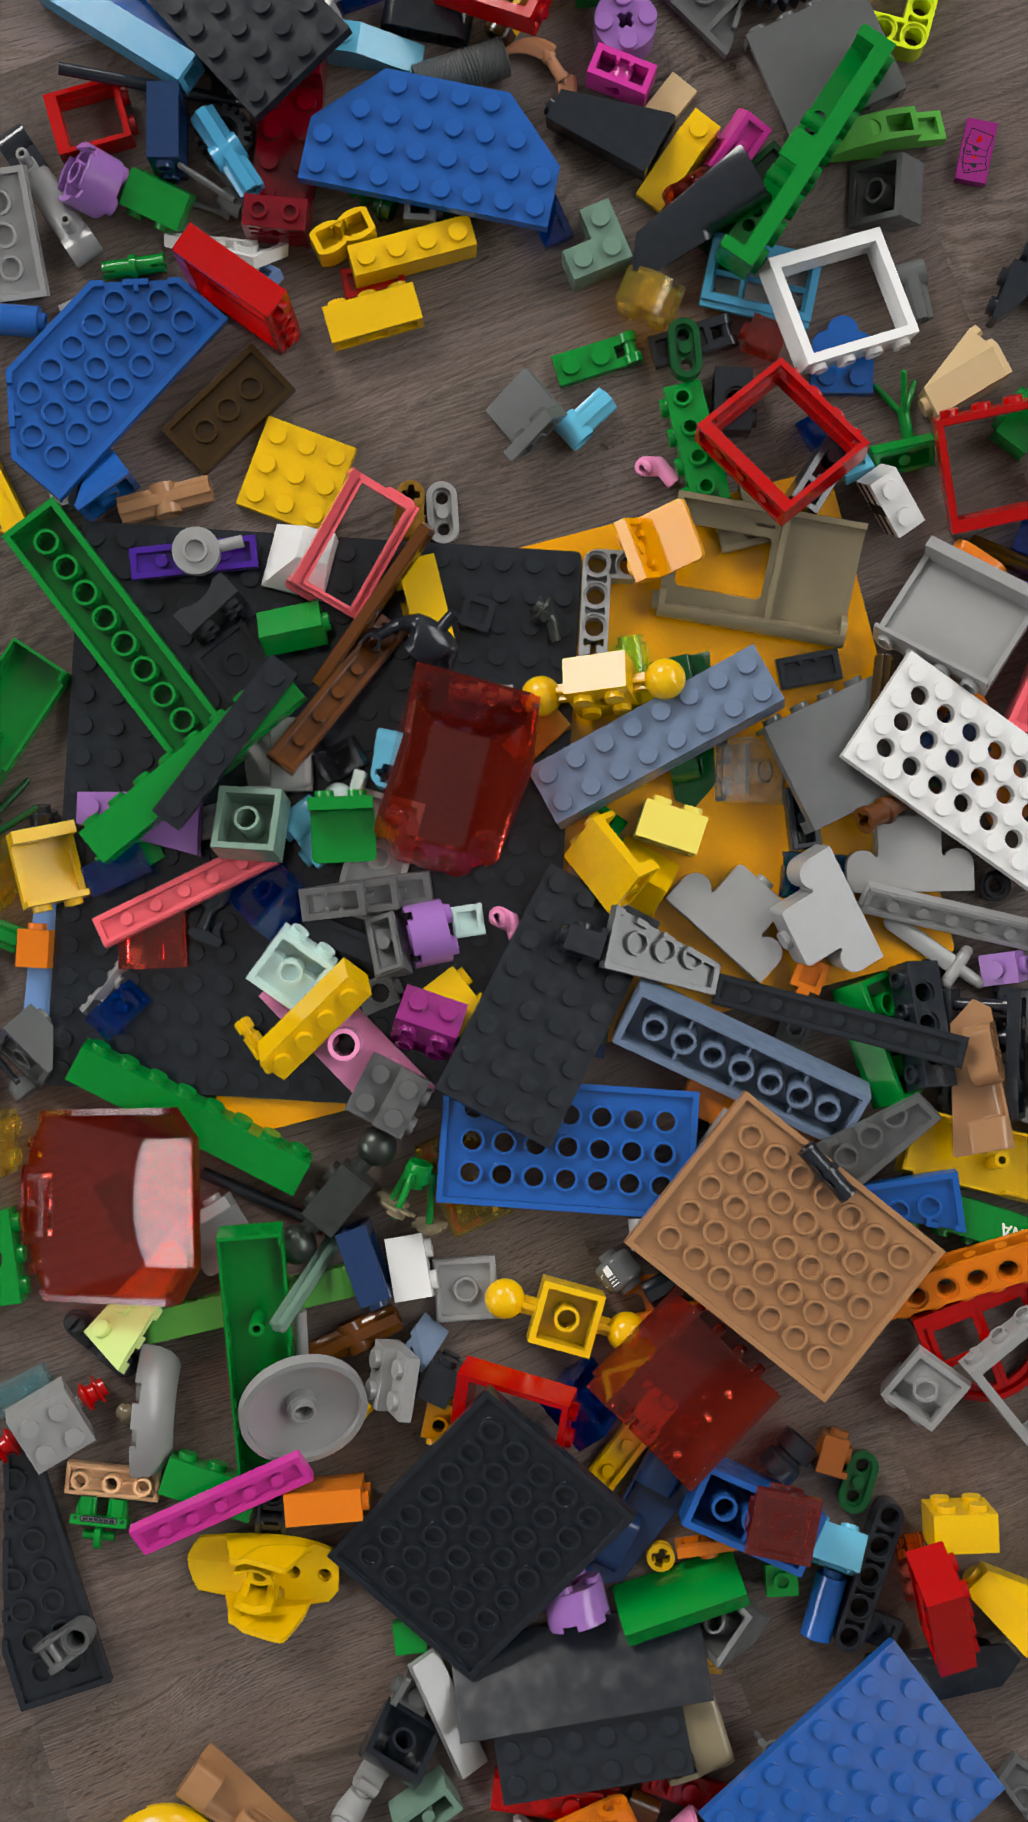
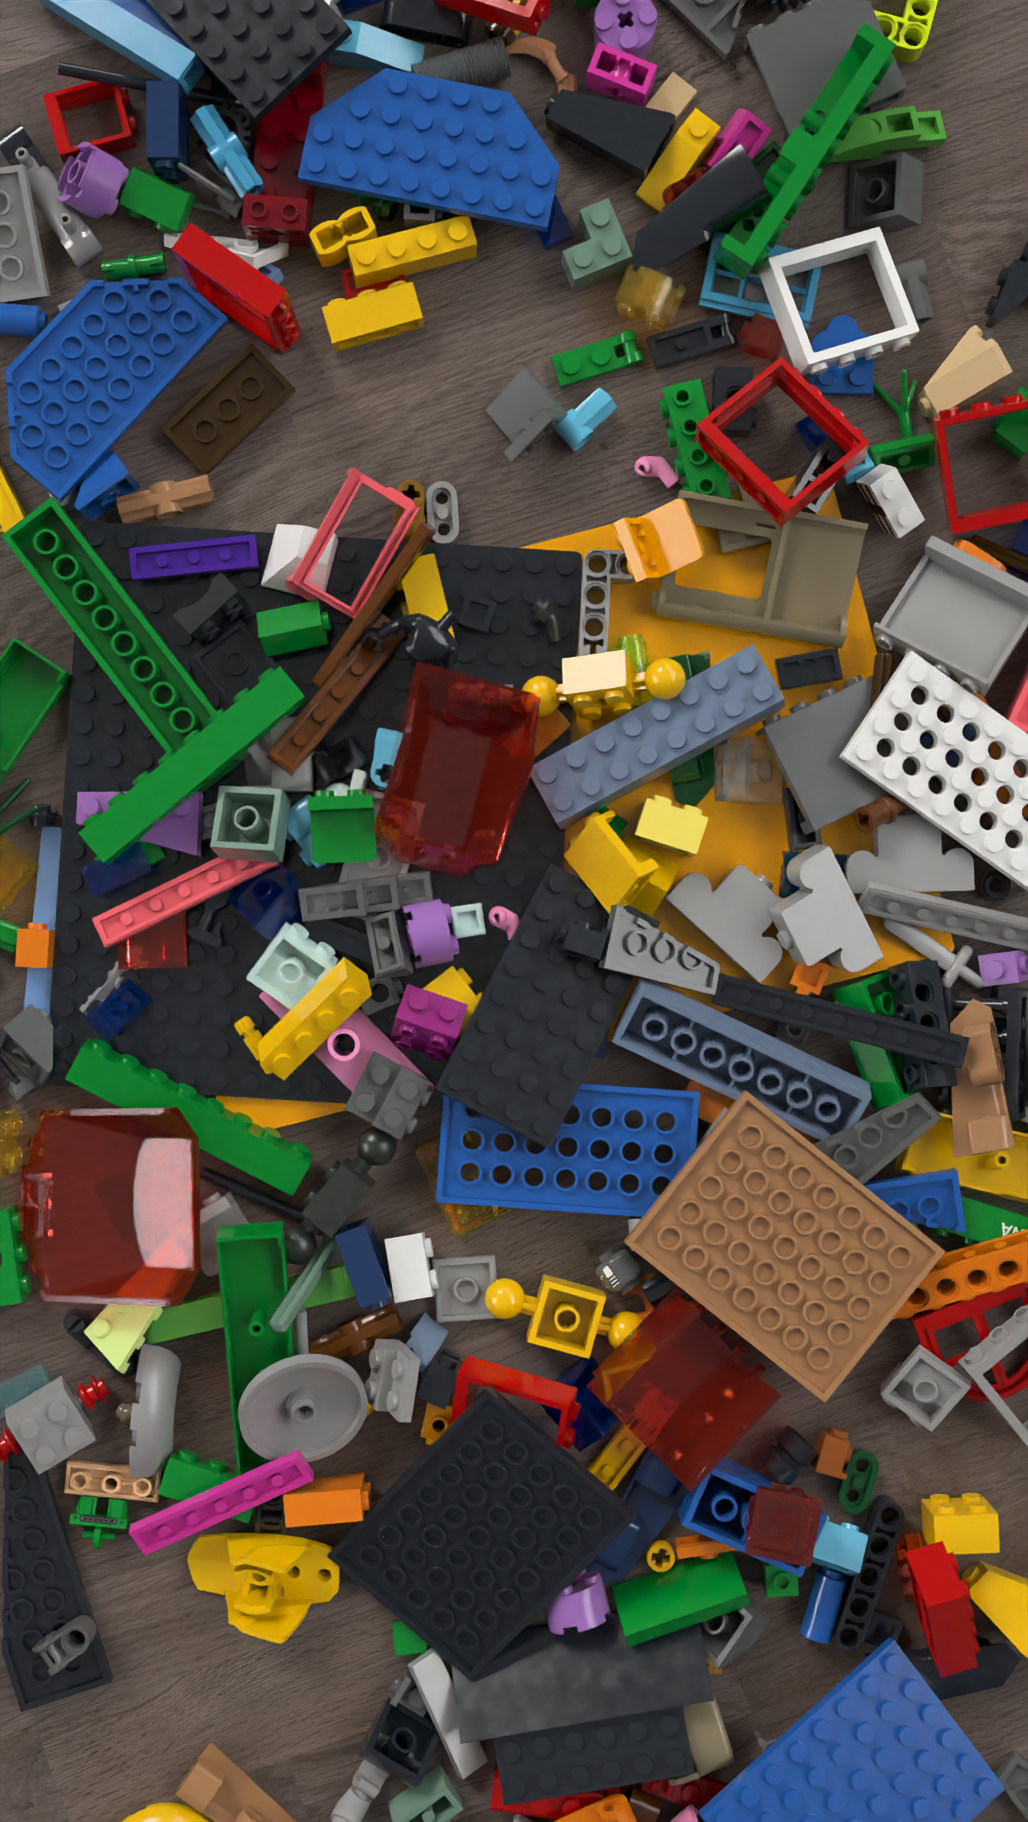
(47, 866): yellow panel -> none
(199, 551): light grey piece -> none
(225, 742): black plate -> none
(295, 474): yellow plate -> none
(415, 1176): plant -> none
(685, 351): dark green plate -> none
(827, 1171): black pin -> none
(975, 152): magenta tile -> none

